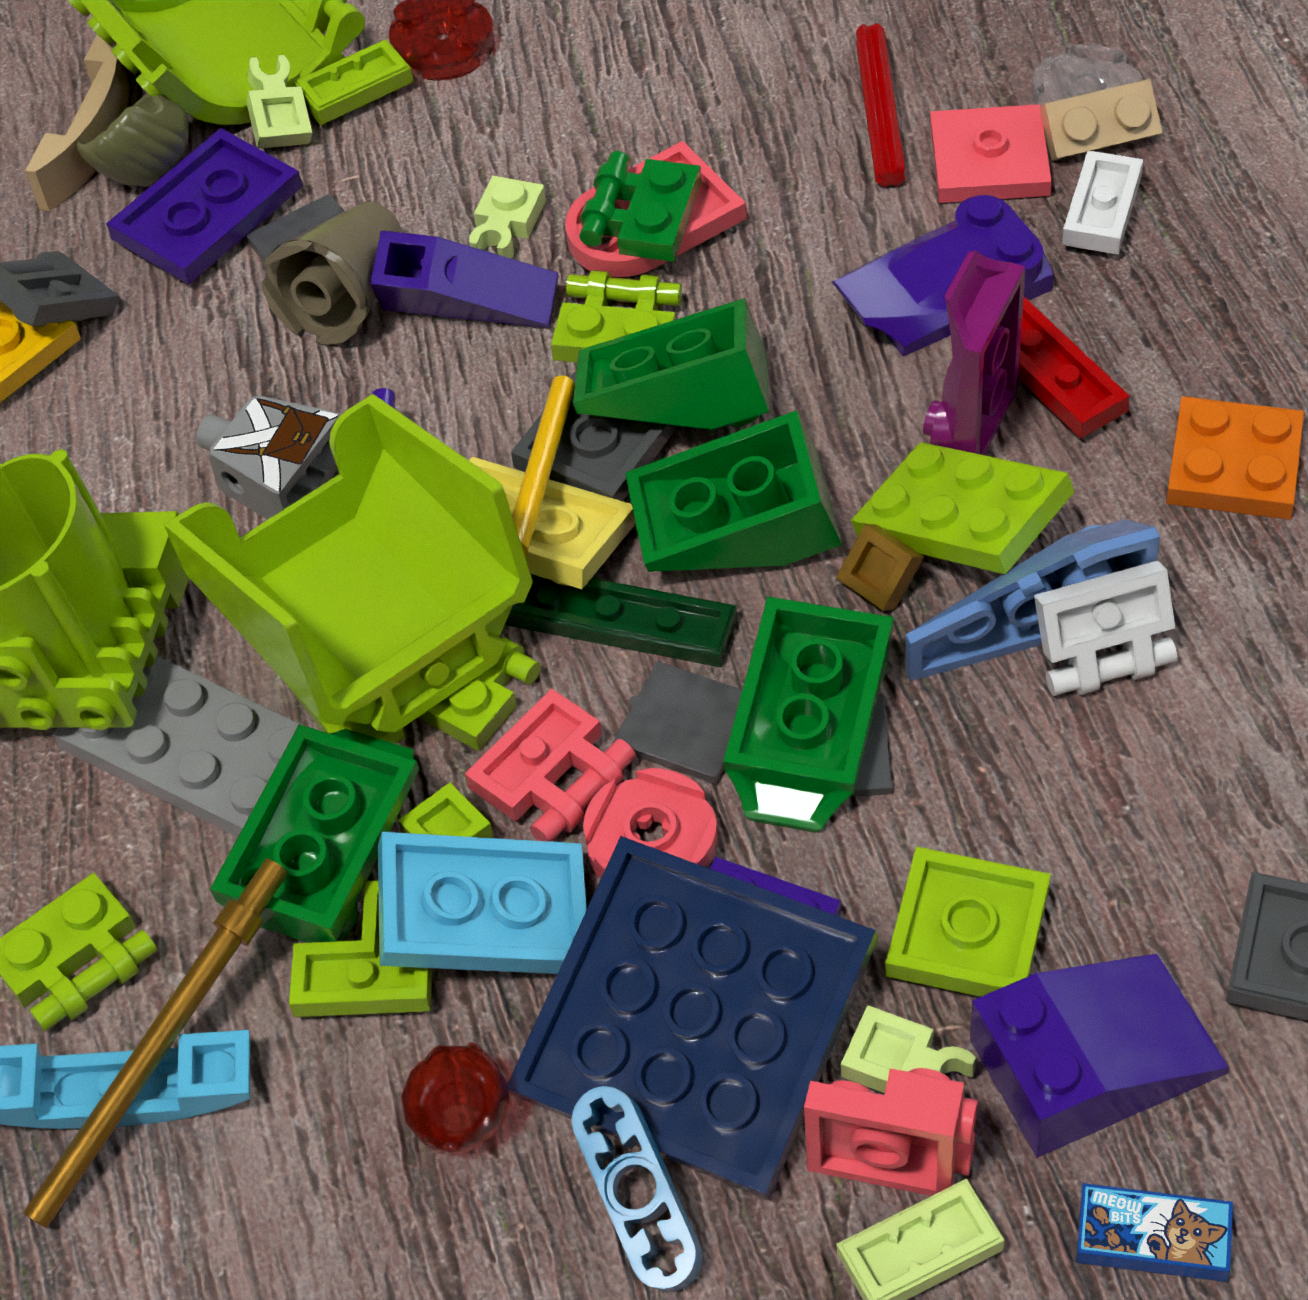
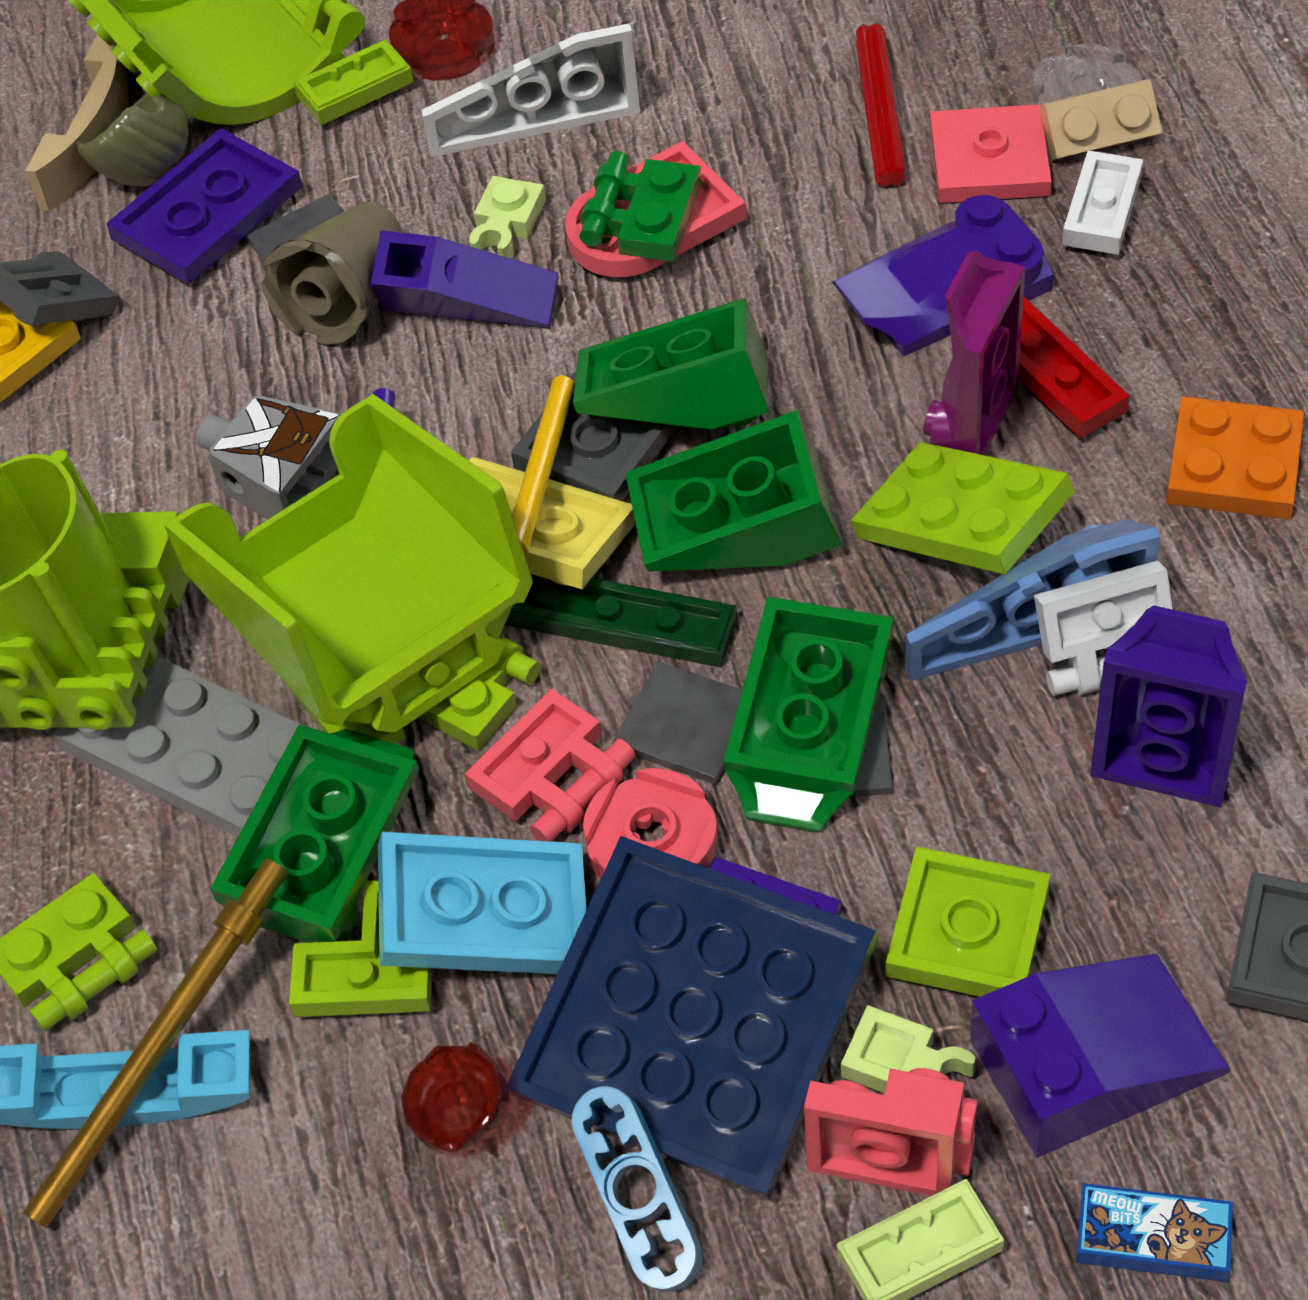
(275, 111): yellowish green plate -> none
(446, 814): lime plate -> none
(557, 89): none -> white wedge
(596, 322): lime plate -> none
(879, 567): pearl gold plate -> none
(1170, 707): none -> dark purple slope

